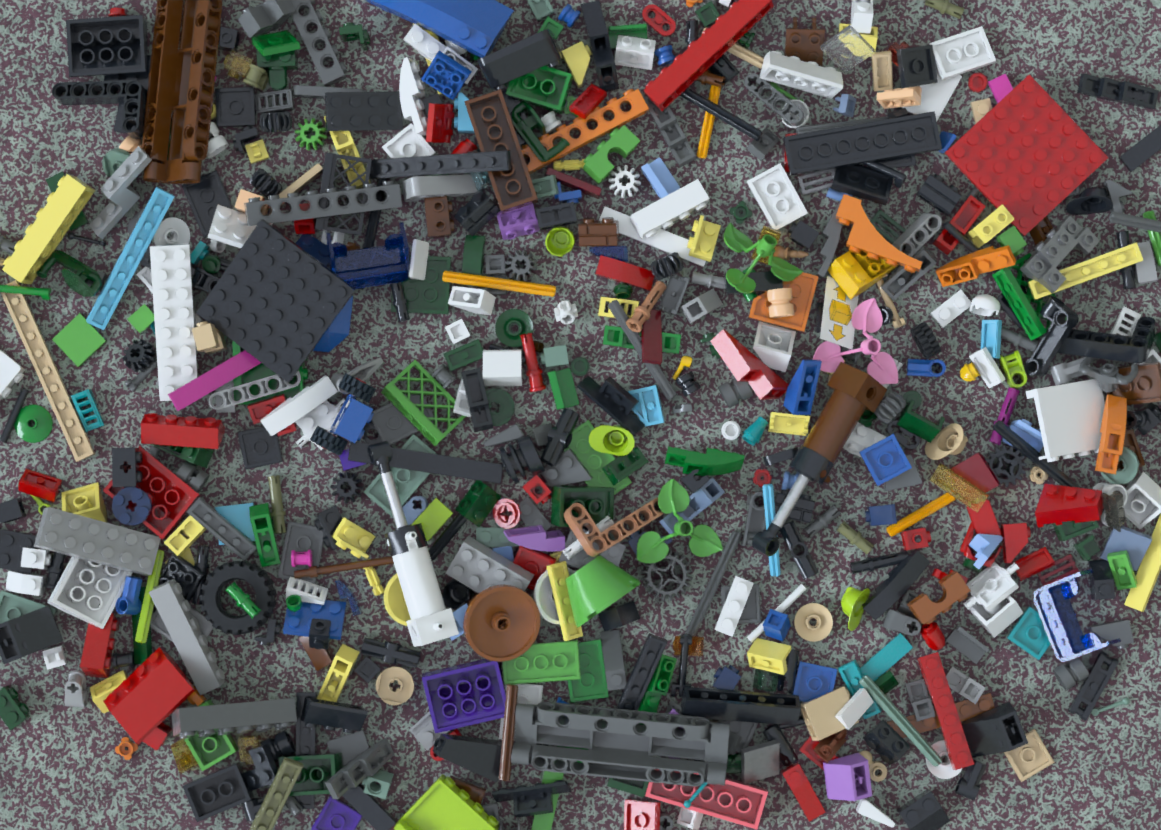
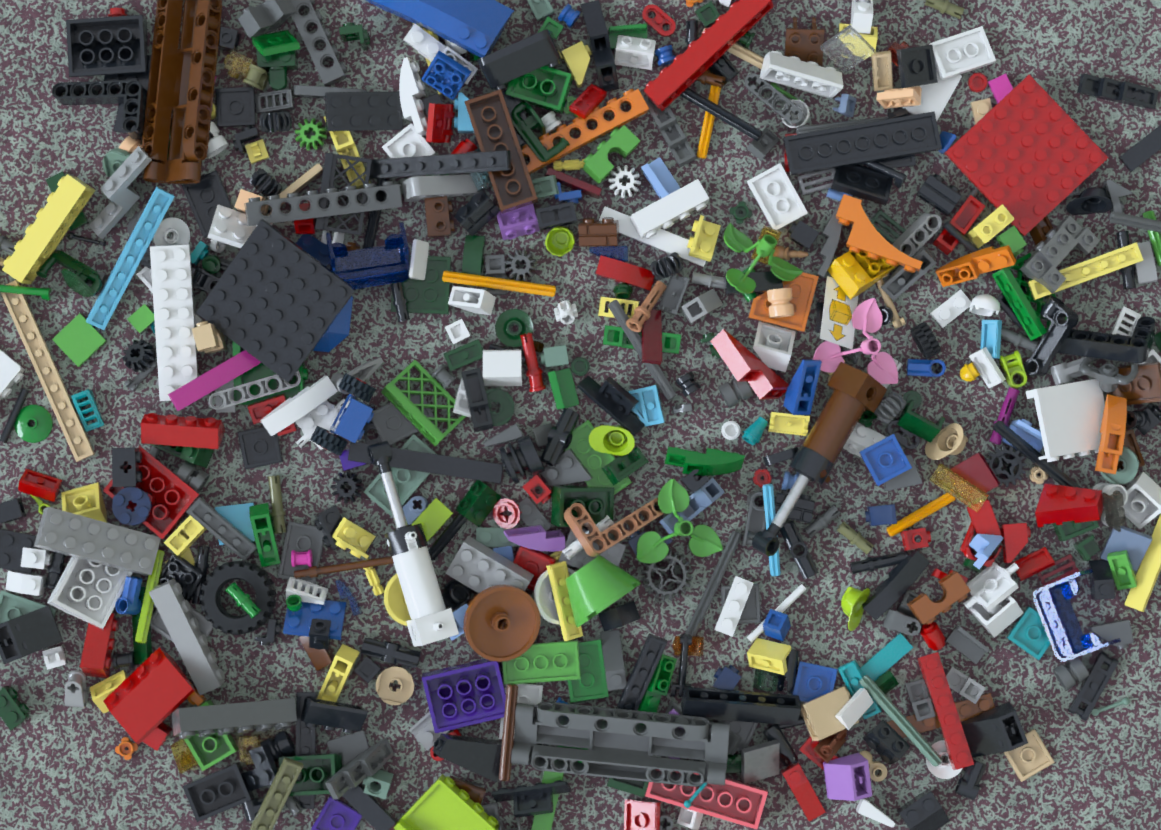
(685, 361): yellow hand -> none
(823, 622): tan dish -> none

